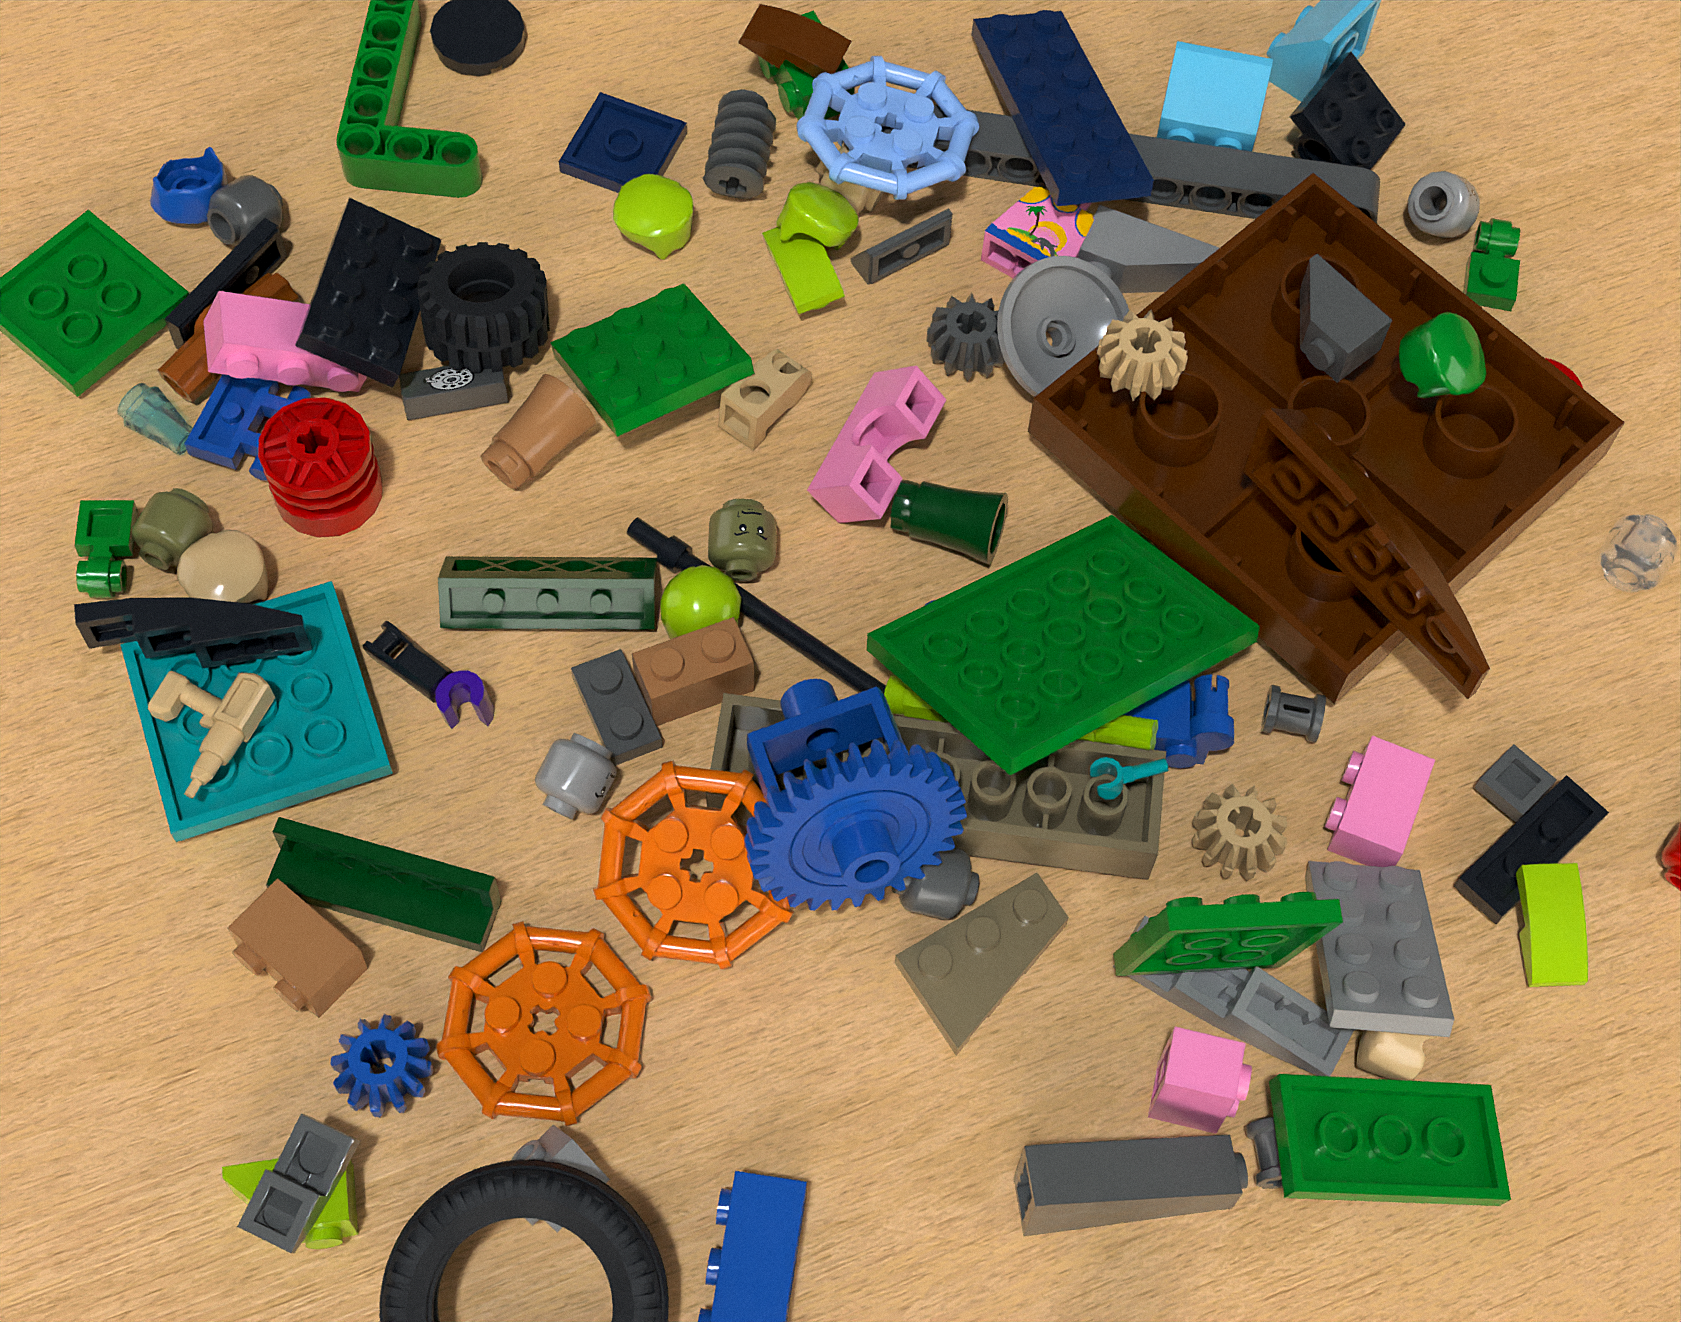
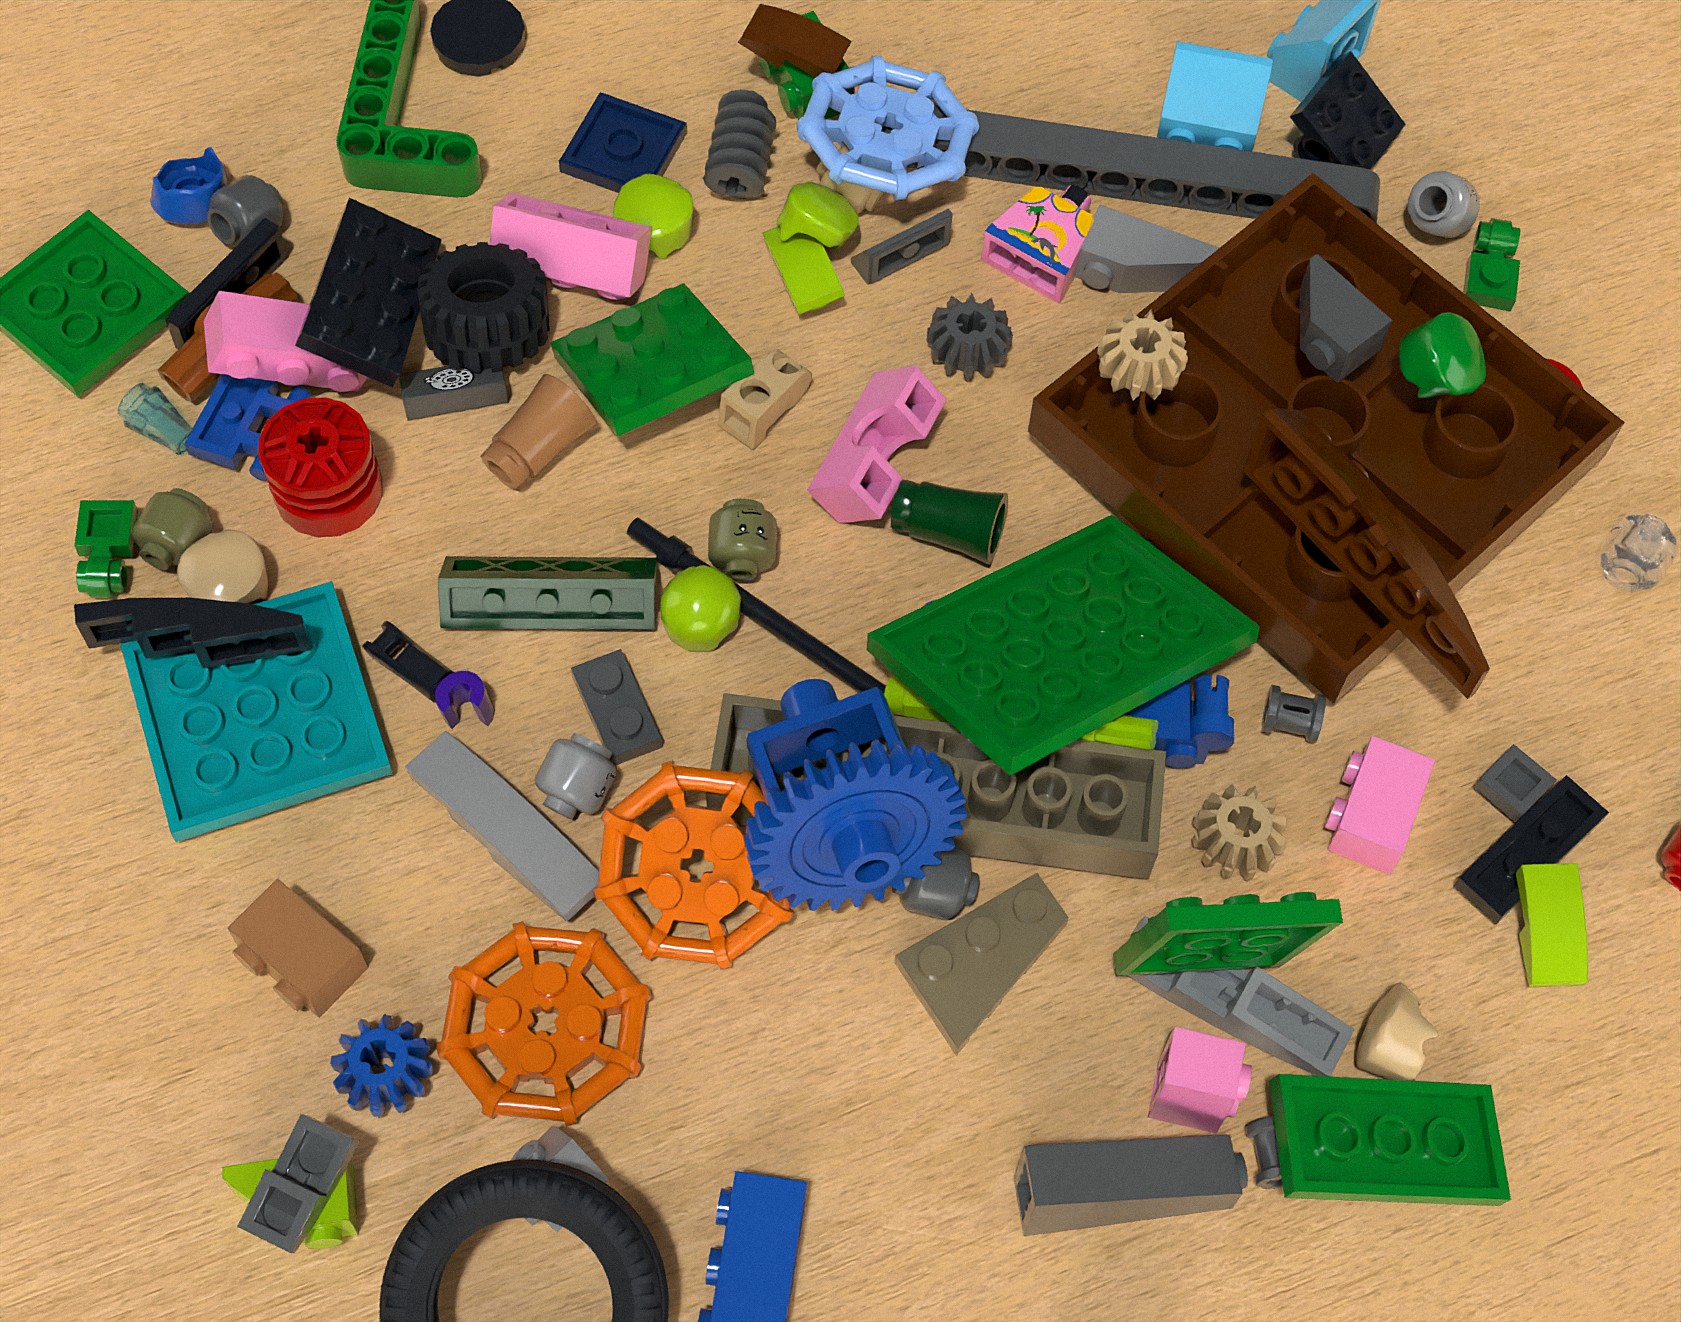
(227, 719): tan piece -> none
(386, 885): dark green fence -> none
(506, 825): none -> light grey slope
(575, 244): none -> bright pink brick
(693, 671): medium nougat brick -> none
(1057, 297): light grey dish -> none
(1061, 108): dark blue plate -> none
(1123, 774): teal hand -> none
(1384, 958): light grey plate -> none

